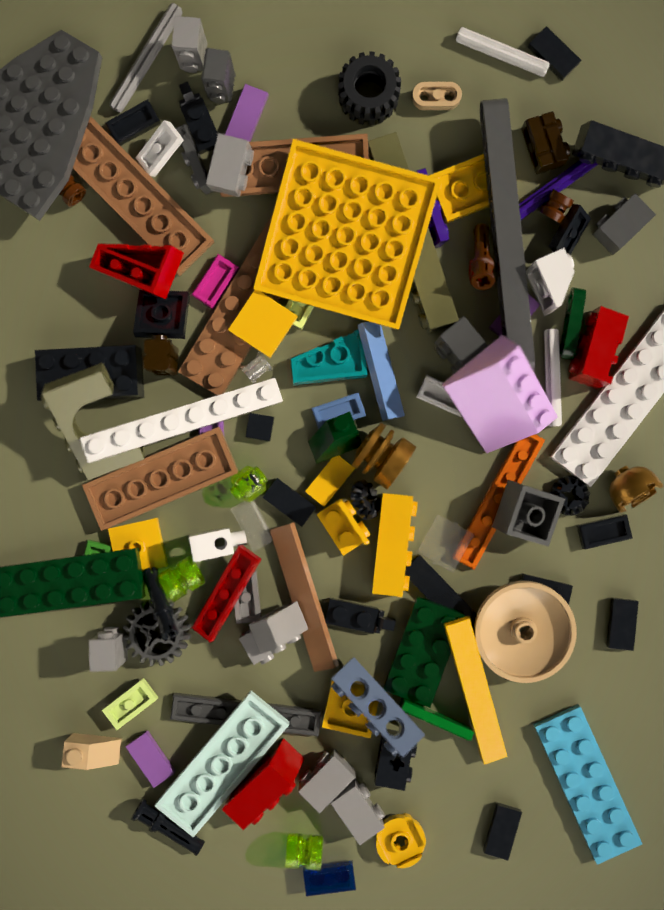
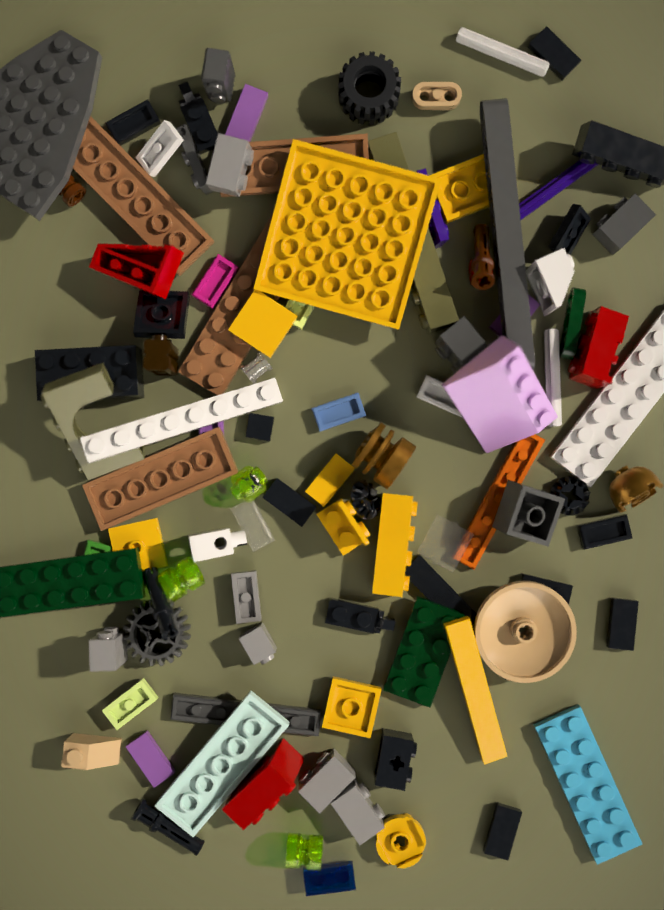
(145, 58): light grey axle -> none
(189, 43): light grey brick -> none
(226, 593): red tile -> none
(279, 628): light grey brick -> none
(303, 591): medium nougat tile -> none
(332, 362): teal wing -> none
(335, 438): dark green slope -> none
(381, 370): medium blue tile -> none
(408, 732): sand blue brick -> none
(436, 719): green tile -> none
(545, 142): dark brown brick -> none
(556, 206): reddish brown wheel -> none

